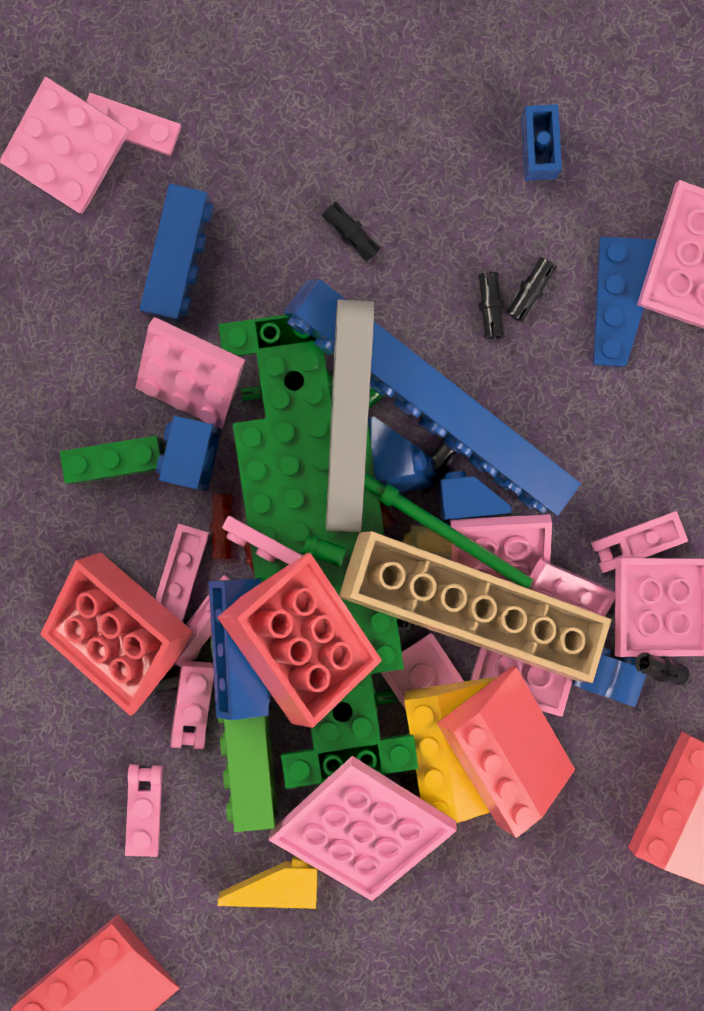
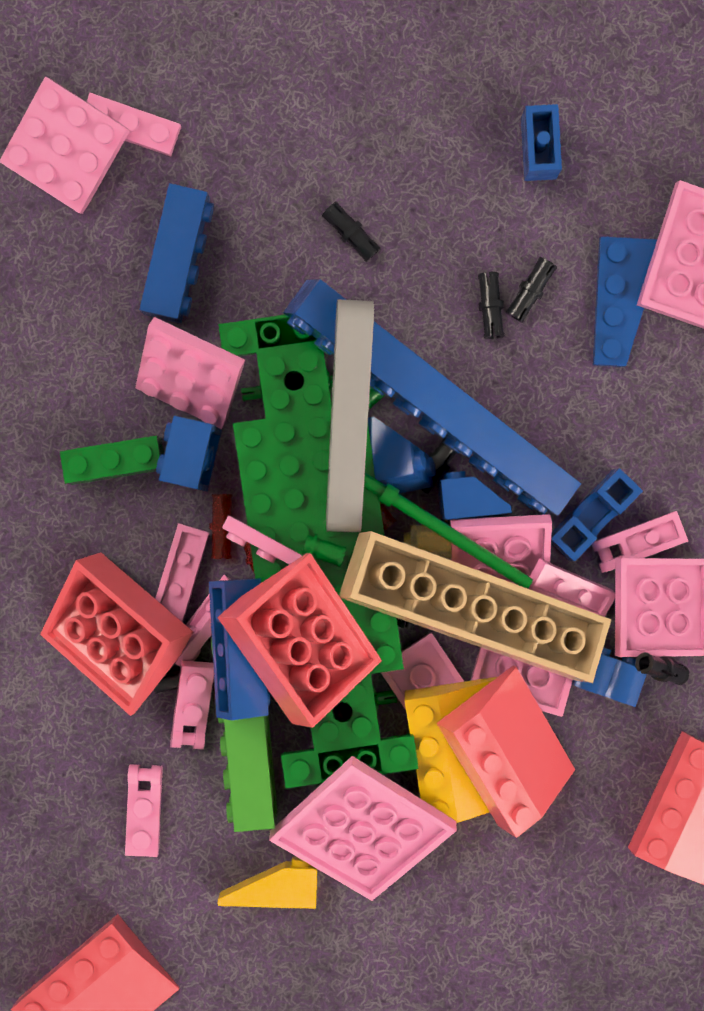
(601, 505): none -> blue arch

